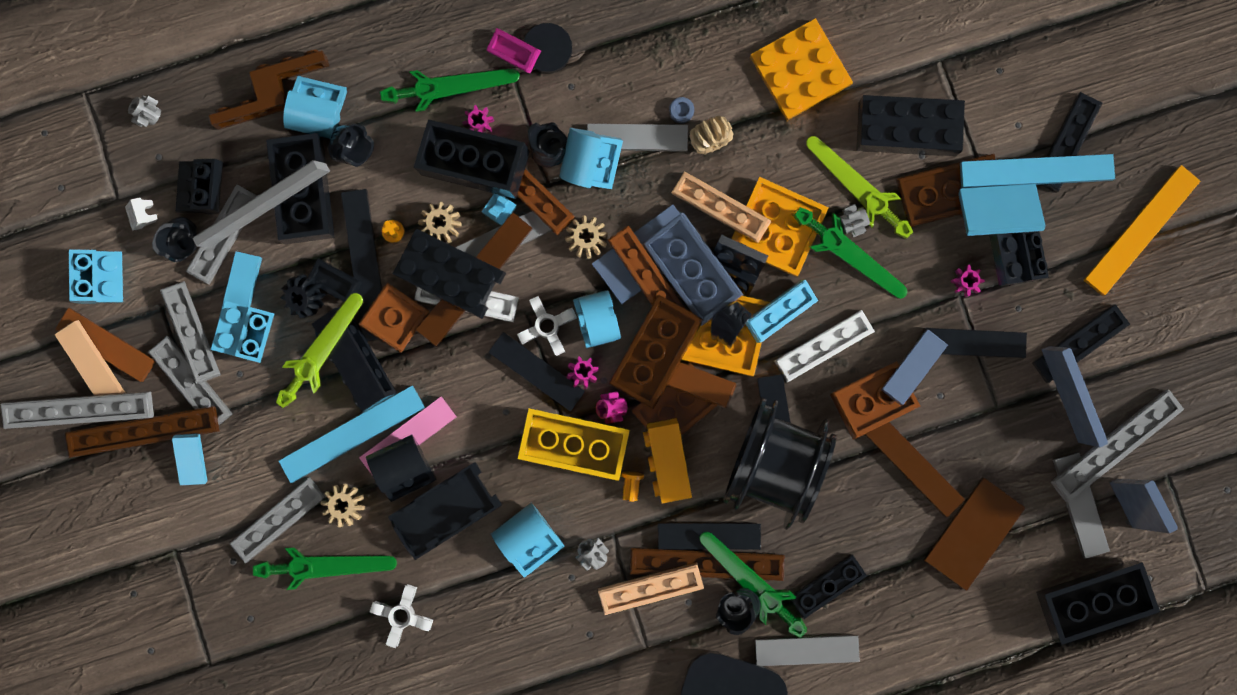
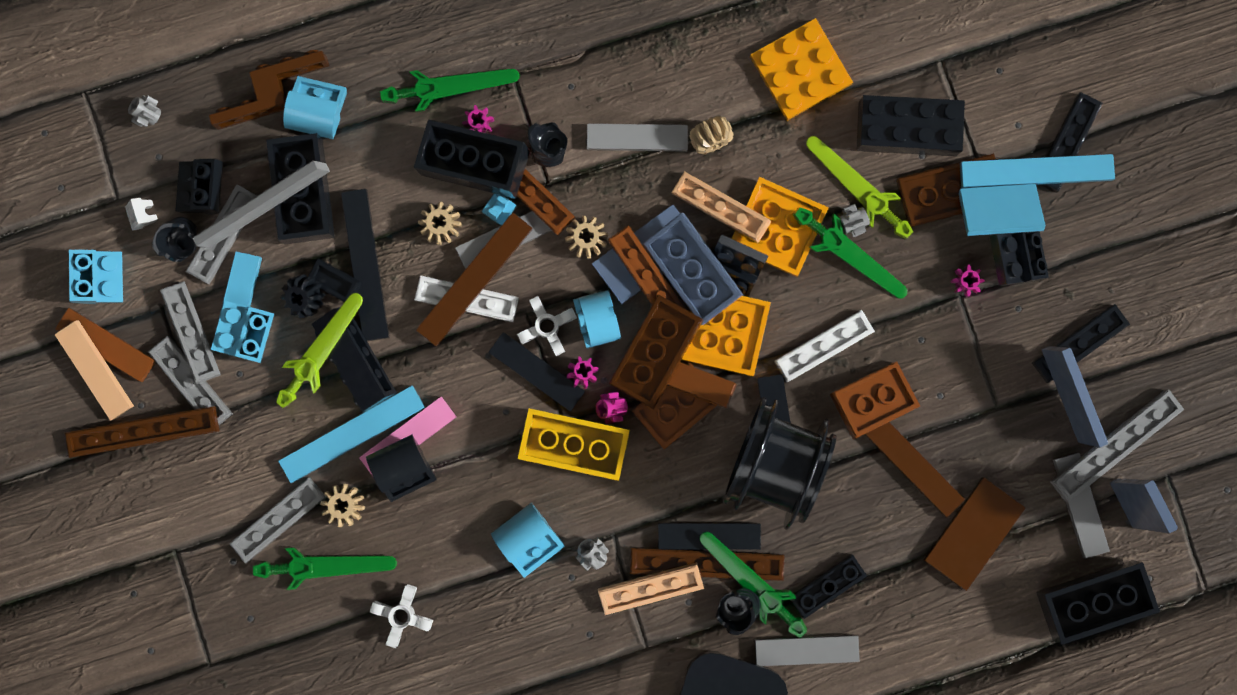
(77, 410): light grey tile -> none
(189, 459): medium azure tile -> none
(350, 144): black hair -> none
(393, 231): light orange piece -> none
(393, 317): dark orange tile -> none
(443, 511): black piece -> none
(448, 273): black piece -> none
(513, 50): dark pink tile -> none
(554, 47): black tile -> none
(590, 159): medium azure brick -> none
(631, 485): light orange piece -> none
(667, 461): light orange brick -> none
(681, 110): sand blue tile -> none
(728, 323): black hair -> none
(781, 311): medium azure tile -> none
(914, 367): sand blue tile -> none
(982, 343): black tile -> none
(1141, 230): light orange tile -> none

